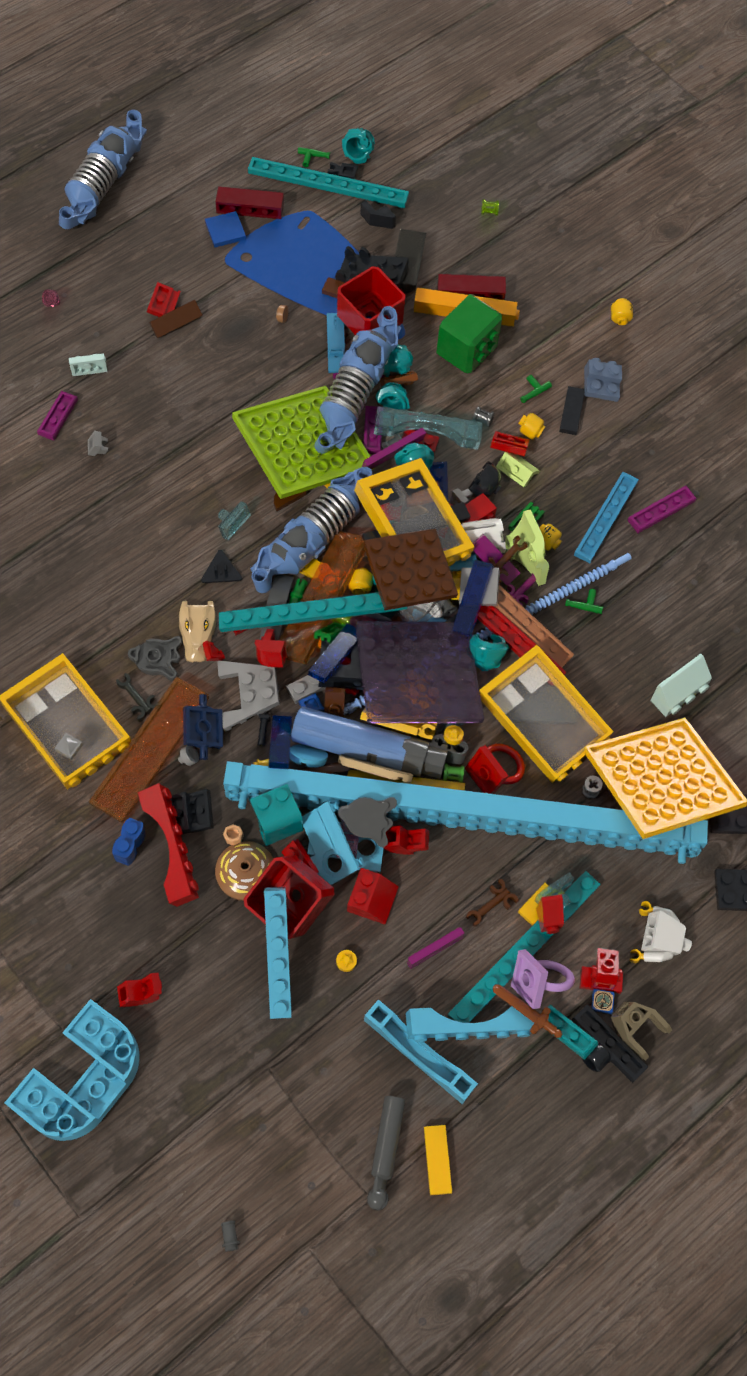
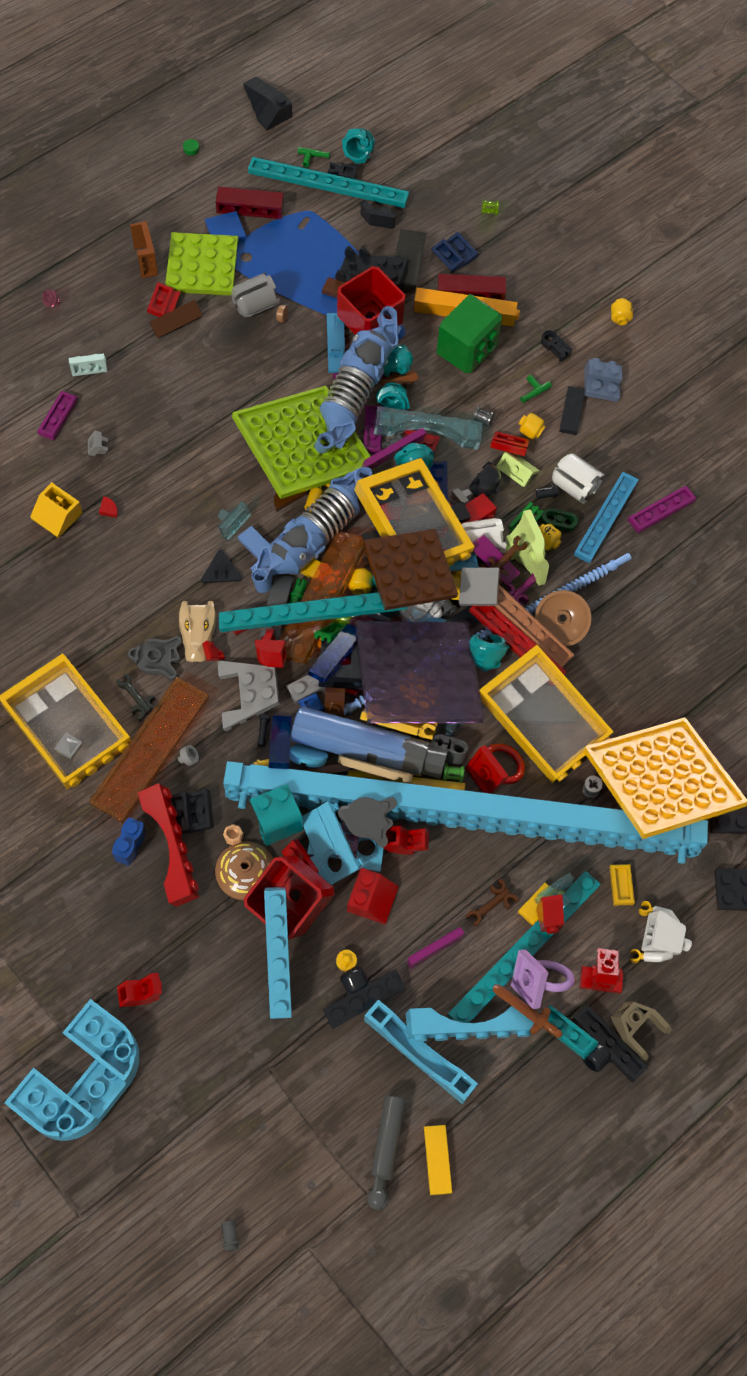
(56, 510): none -> yellow slope
(101, 167): medium blue piece -> none
(108, 508): none -> red tile
(146, 257): none -> dark orange panel
(191, 147): none -> green tile
(202, 263): none -> lime plate
(202, 727): dark blue plate -> none
(252, 541): none -> medium blue tile
(255, 295): none -> light grey cylinder
(268, 103): none -> black wedge
(313, 495): none -> yellow piece
(361, 994): none -> black plate
(453, 735): yellow tile -> none
(455, 252): none -> dark blue slope
(472, 598): clear blue tile -> none
(547, 492): none -> black pin
(557, 346): none -> black piece
(559, 519): none -> dark green plate
(574, 608): none -> medium nougat dish
(577, 477): none -> white cylinder
(589, 606): green piece -> none
(602, 1001): tile -> none
(621, 884): none -> yellow tile
(682, 686): light aqua slope -> none

